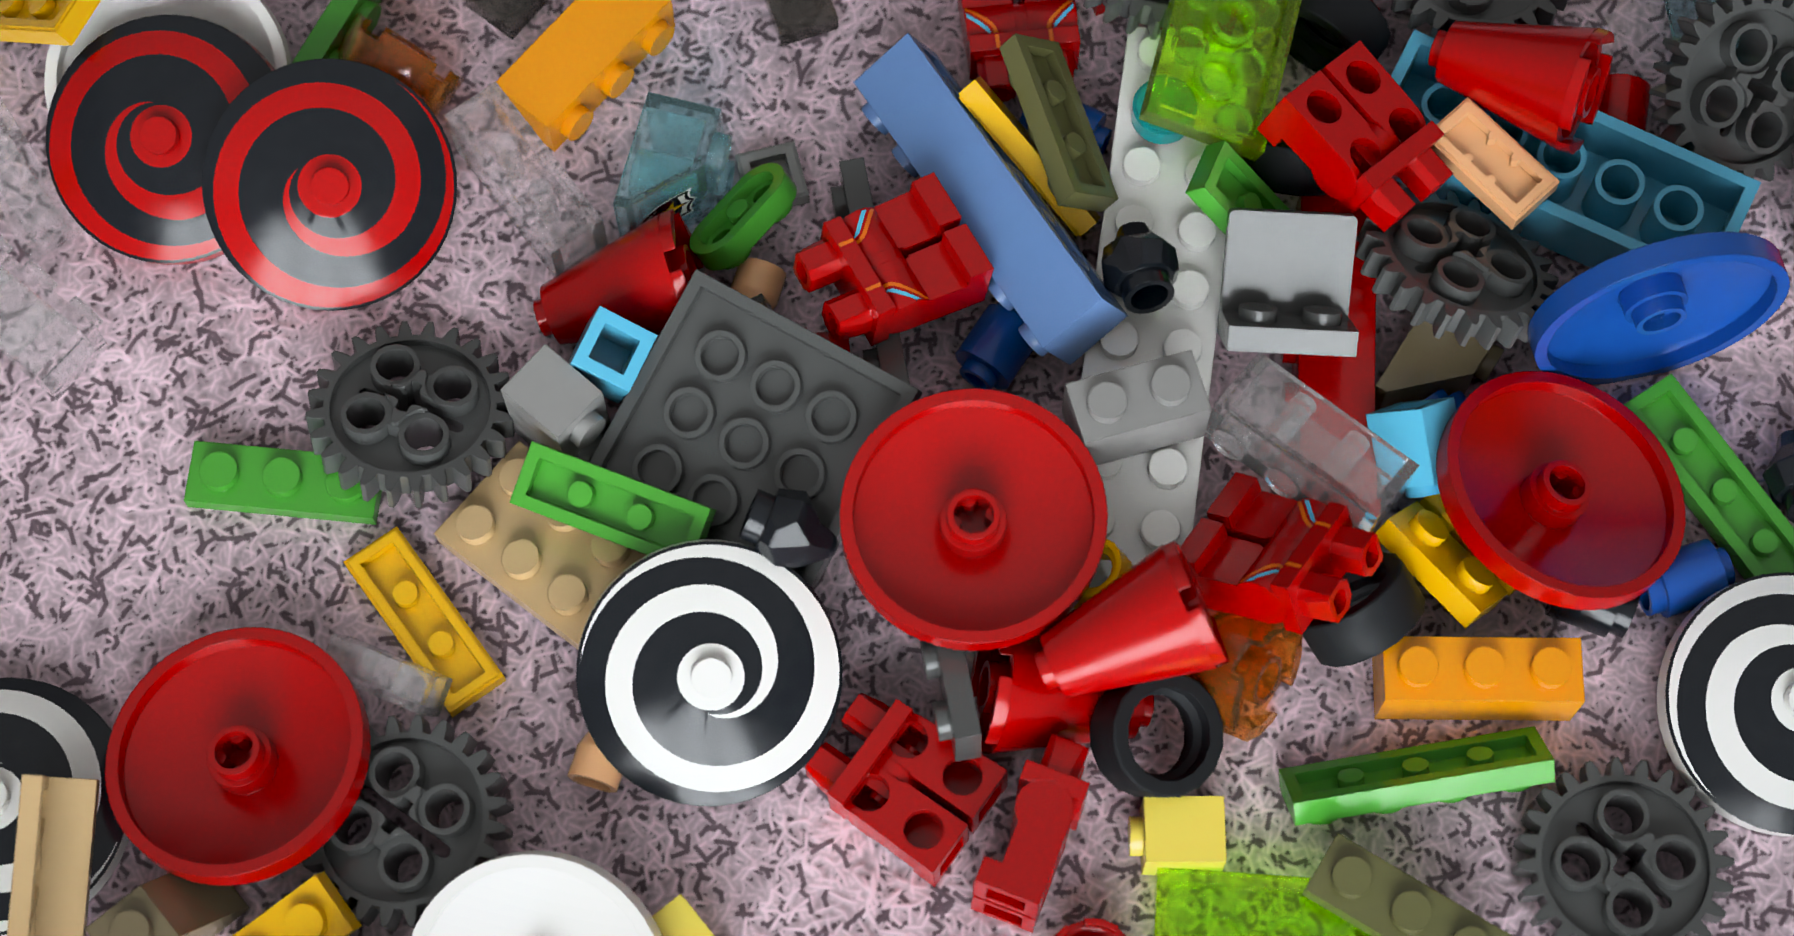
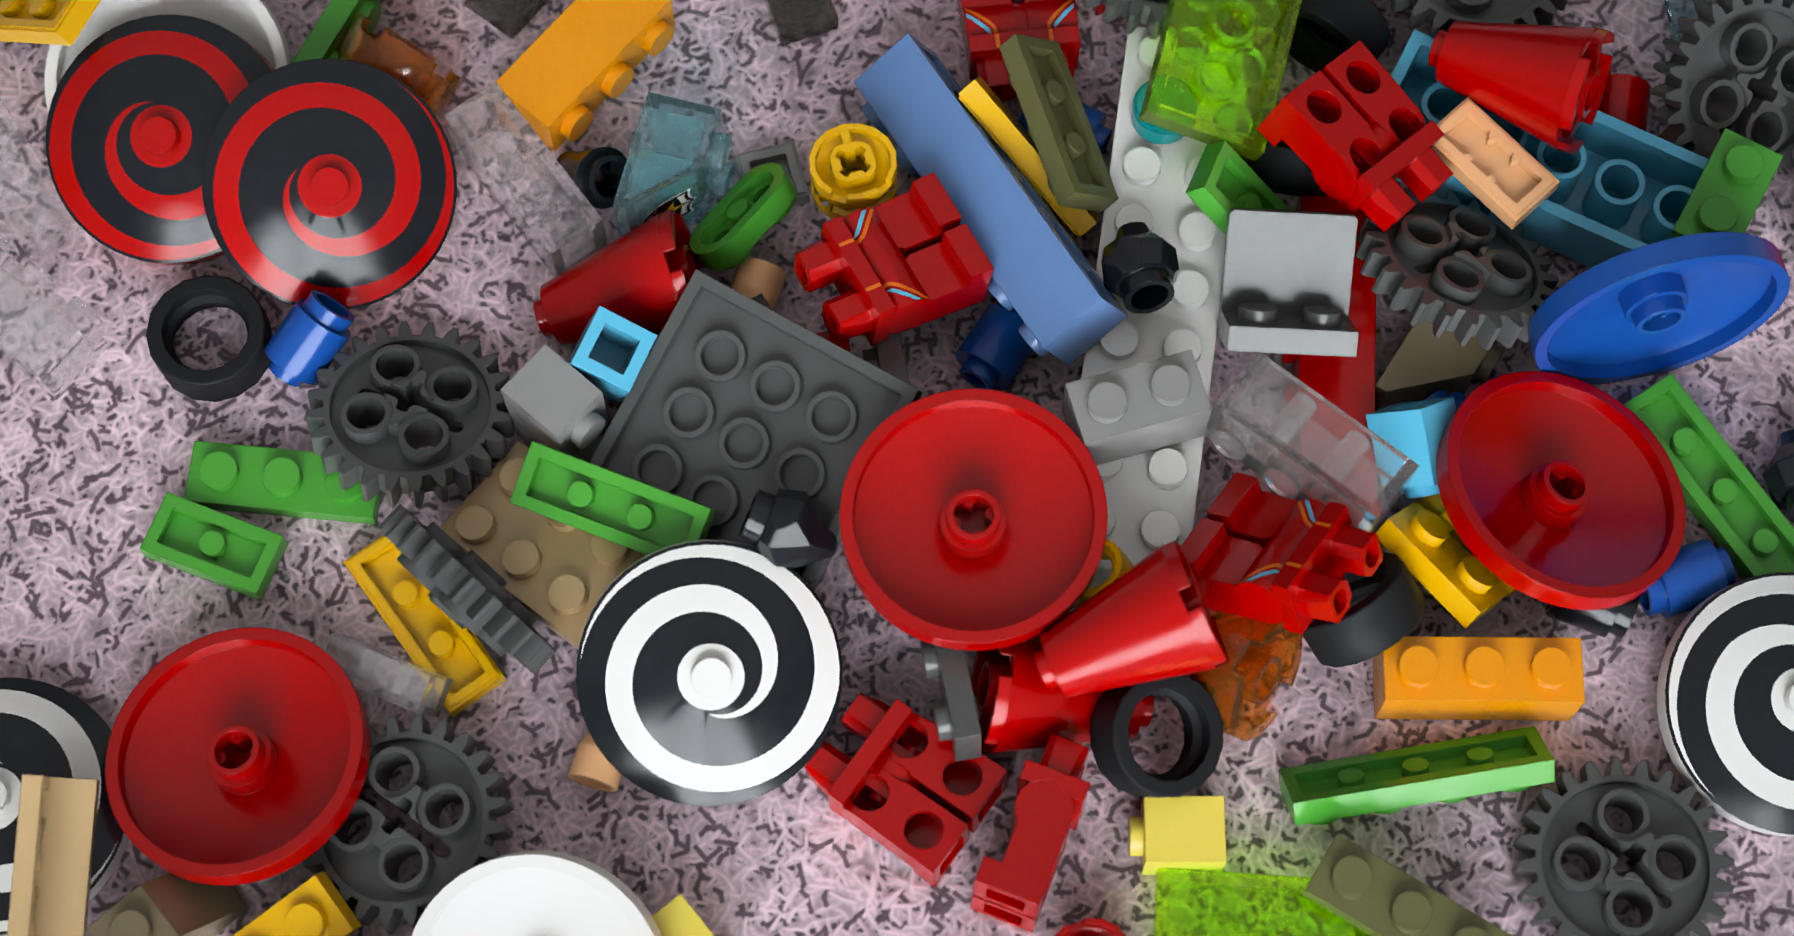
(183, 302): none -> black tyre
(214, 546): none -> bright green plate
(308, 339): none -> blue brick
(466, 589): none -> dark grey gear
(595, 173): none -> black cone
(871, 172): none -> yellow wheel
(1728, 187): none -> bright green plate

